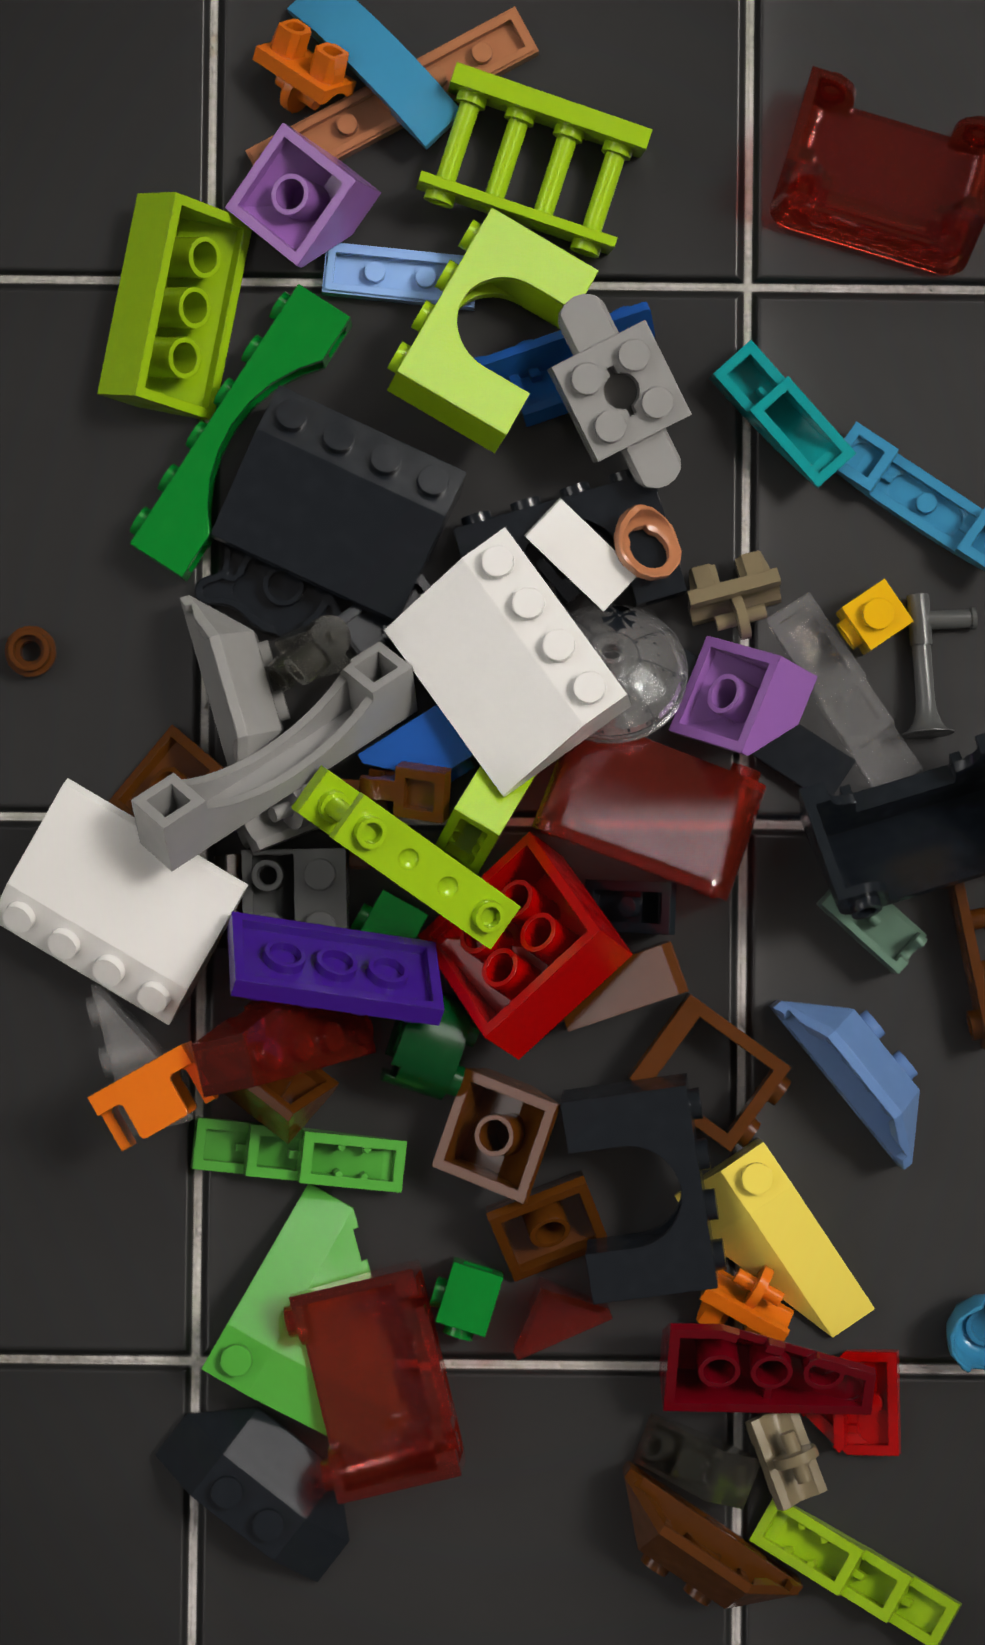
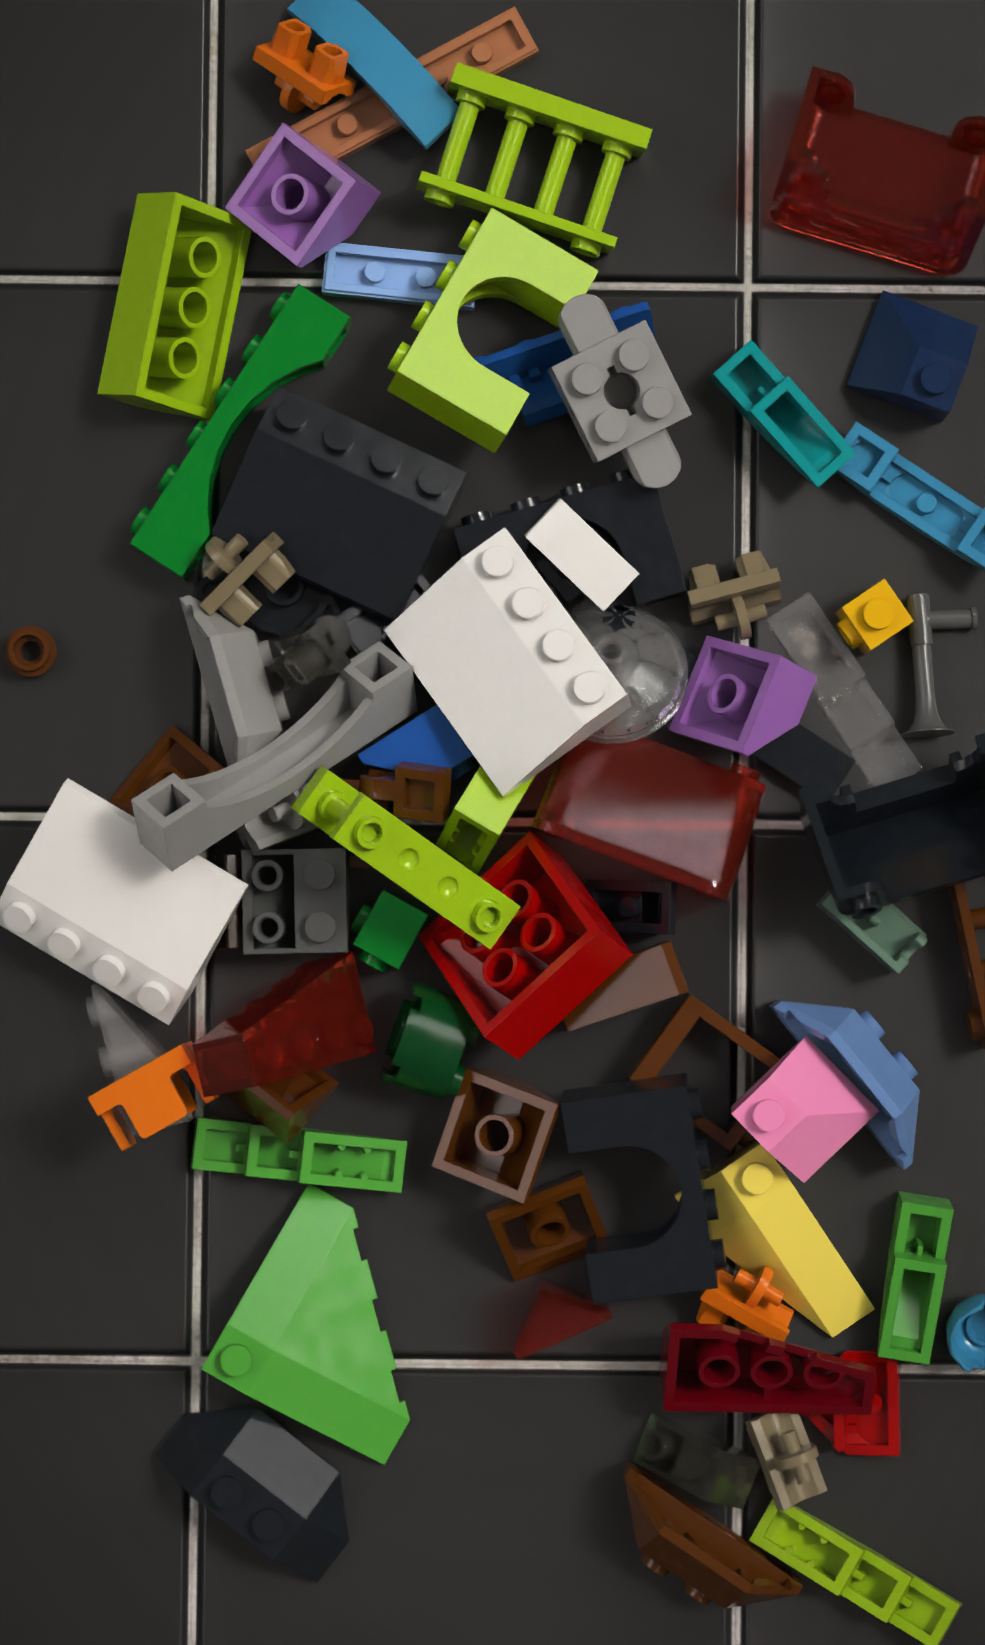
(263, 562): none -> dark tan hips
(334, 968): dark purple plate -> none
(379, 1382): clear red windscreen -> none
(466, 1298): green brick -> none
(654, 524): nougat piece -> none
(803, 1109): none -> bright pink slope
(913, 357): none -> dark blue slope
(914, 1277): none -> bright green slope

